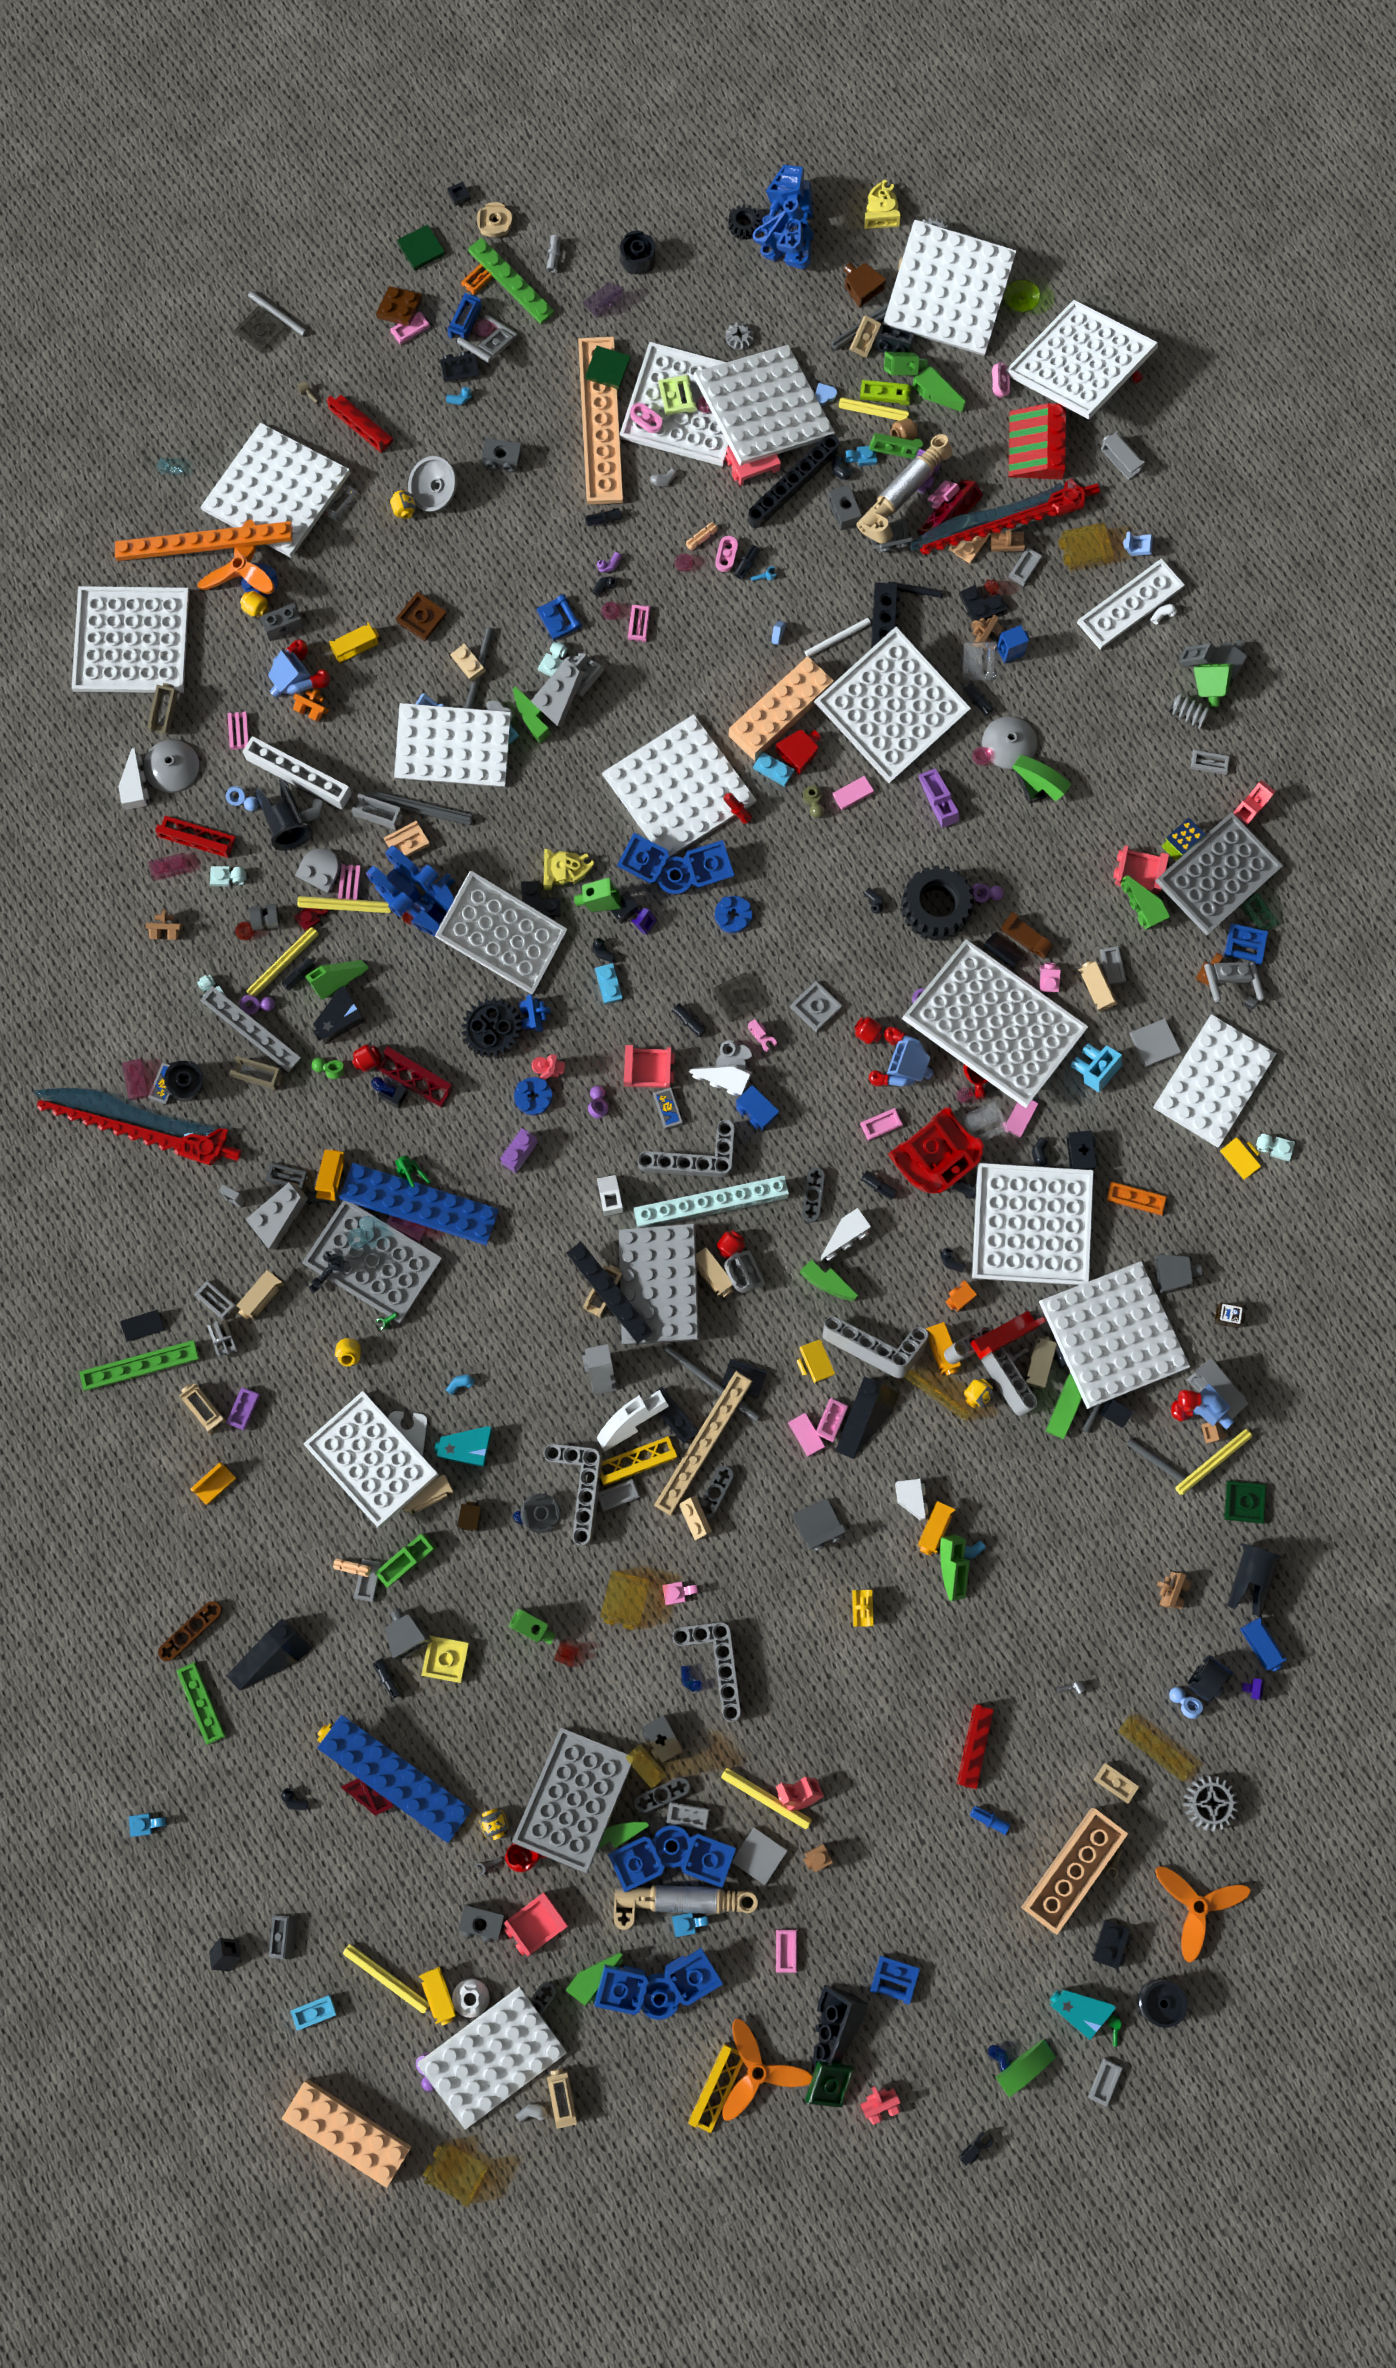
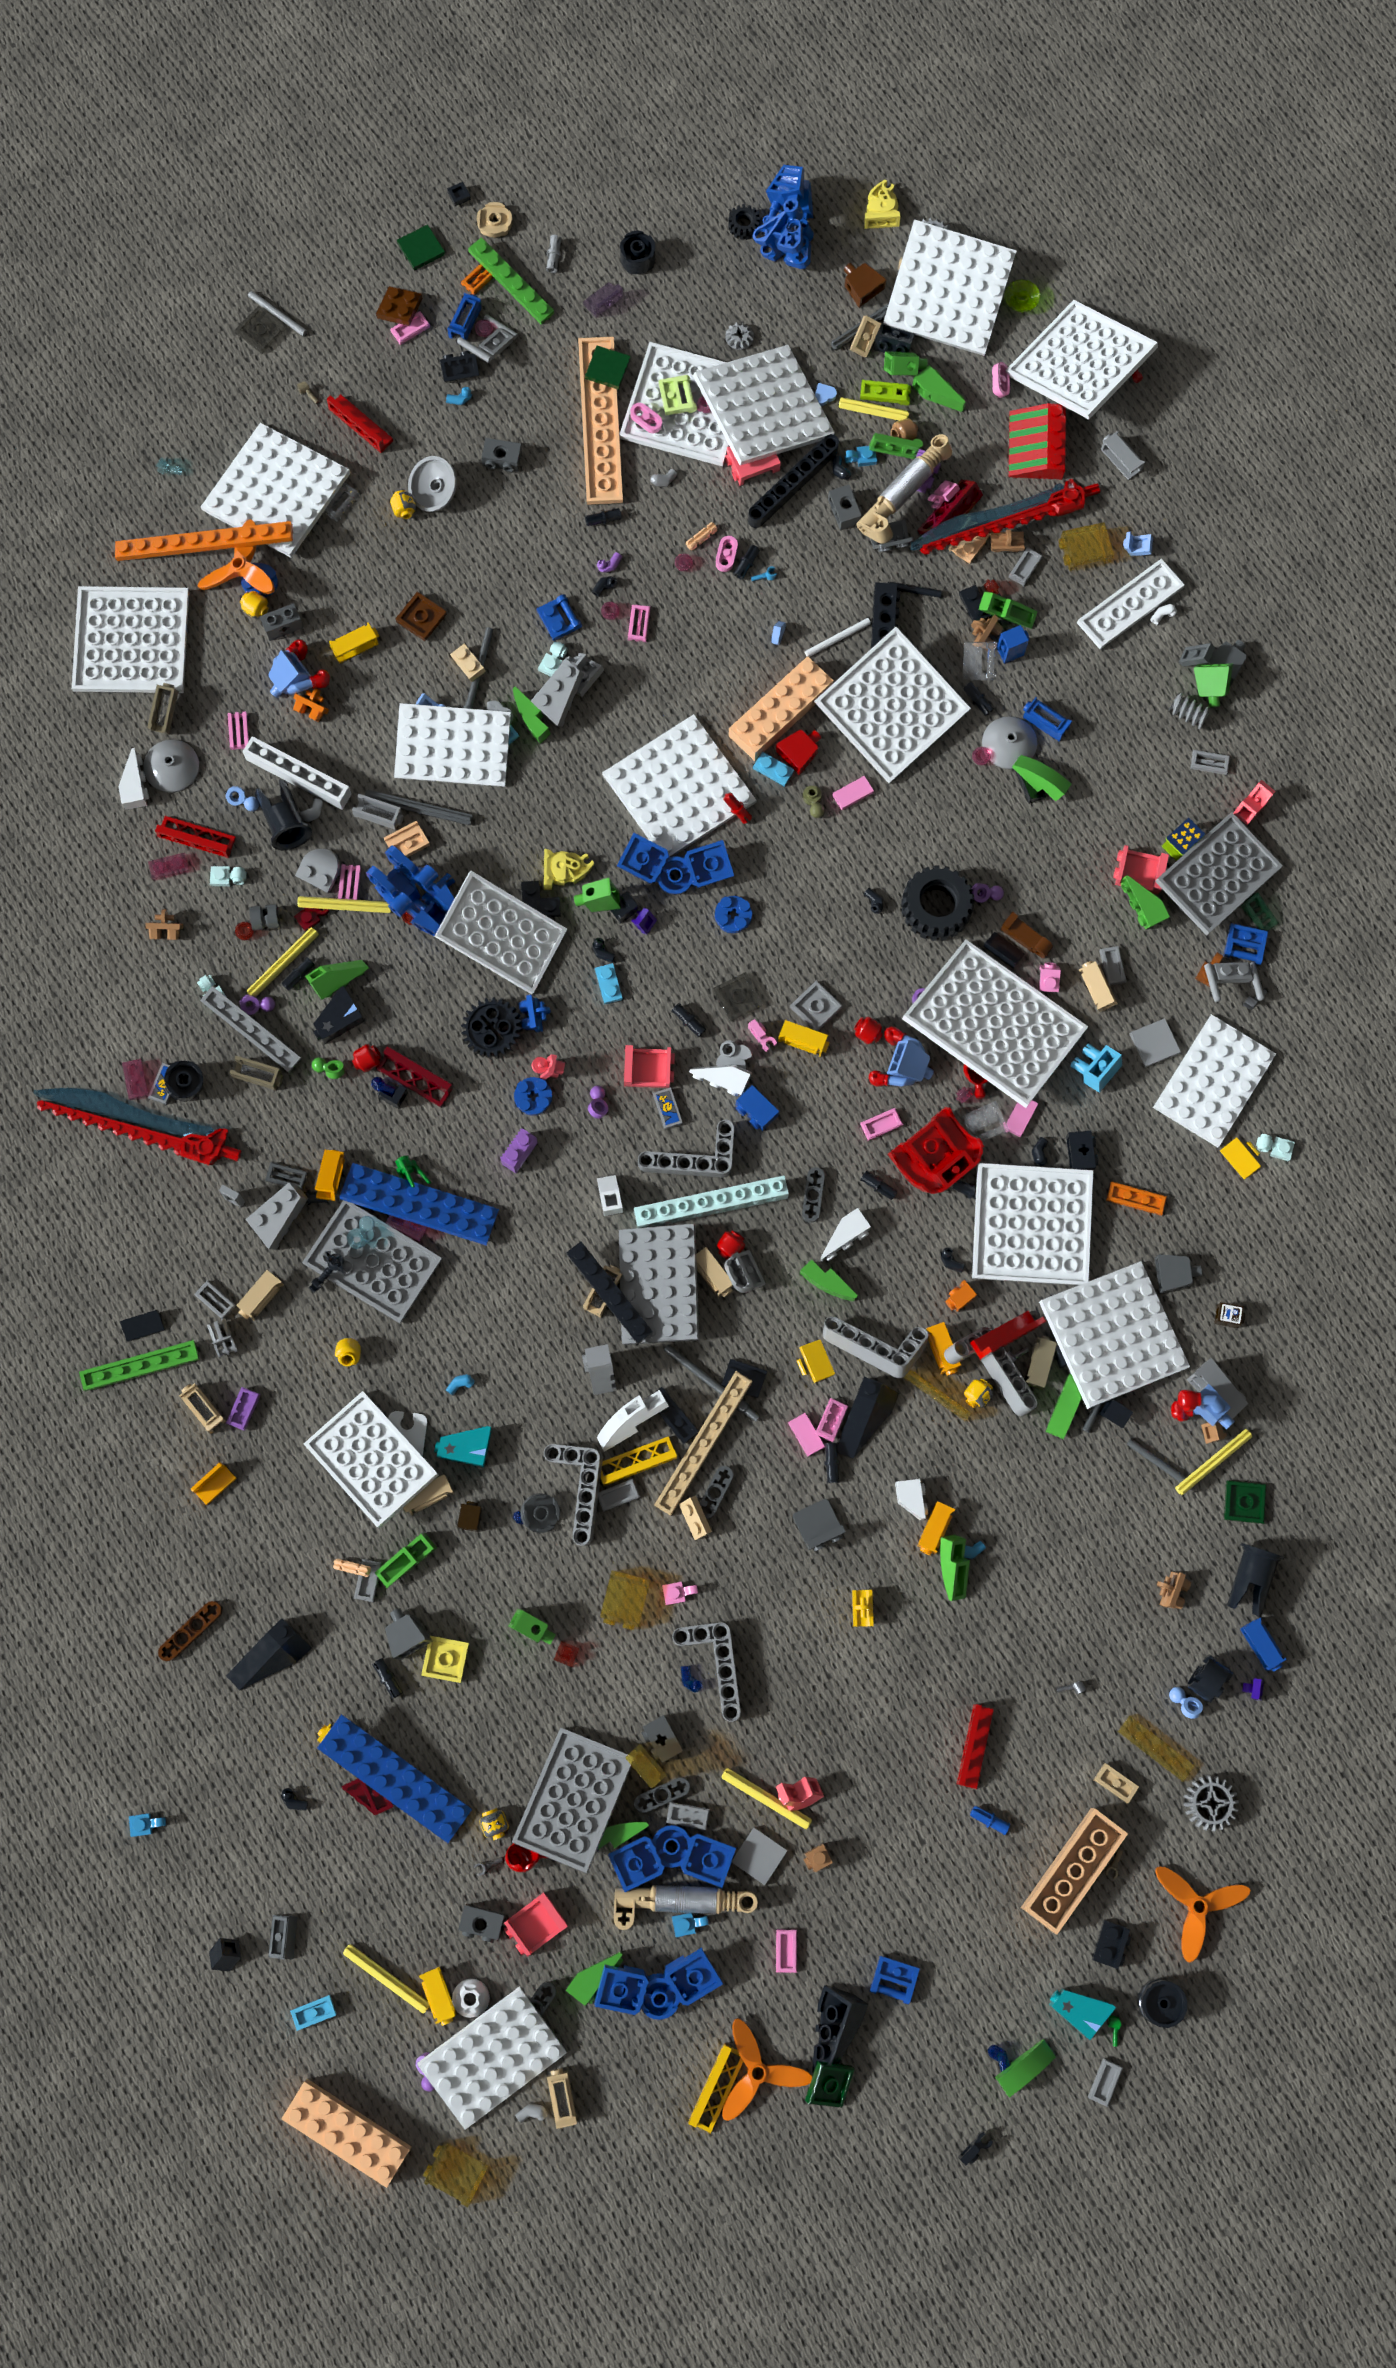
(201, 1703): bright green tile -> none
(386, 1321): green hand -> none
(803, 1038): none -> yellow window
(832, 1463): none -> black pin
(879, 2102): coral hips -> none
(939, 798): medium lavender slope -> none
(1007, 610): none -> bright green slope
(1046, 719): none -> blue window

